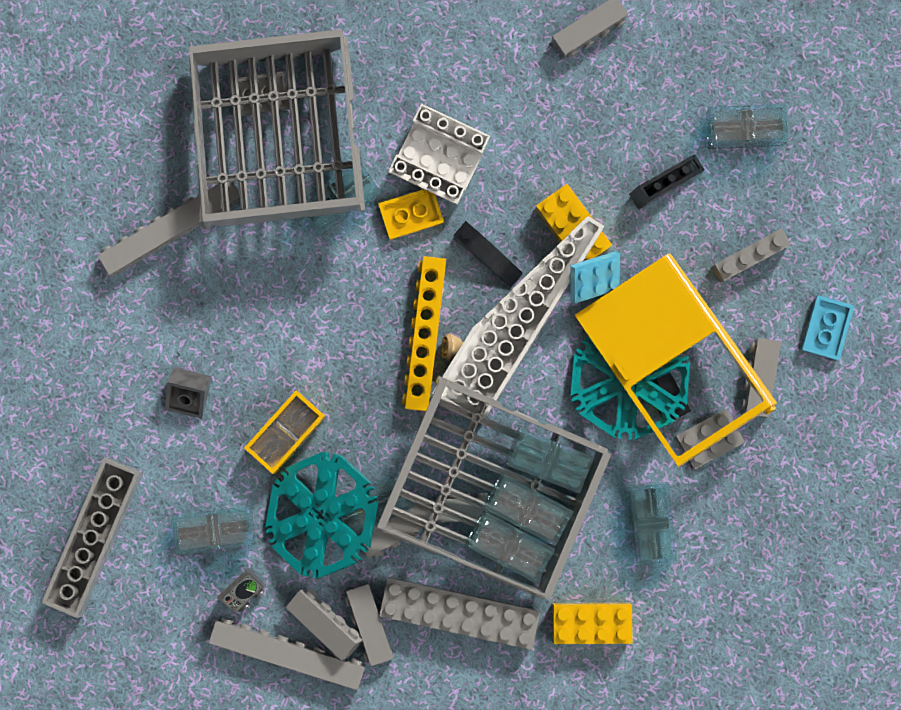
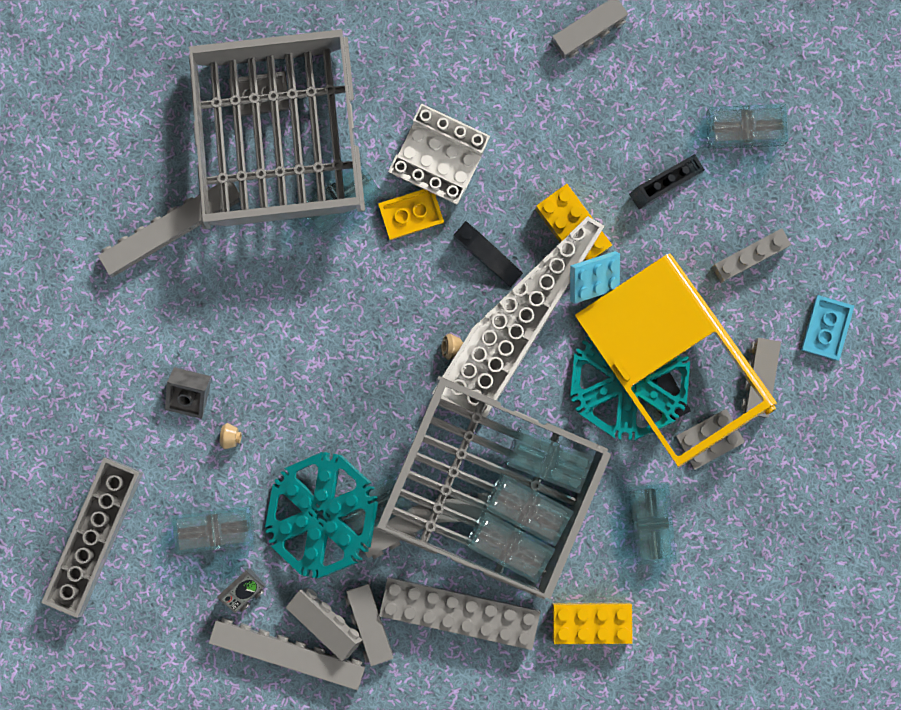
(229, 436): none -> tan cone
(285, 432): clear brick -> none
(435, 266): yellow brick -> none

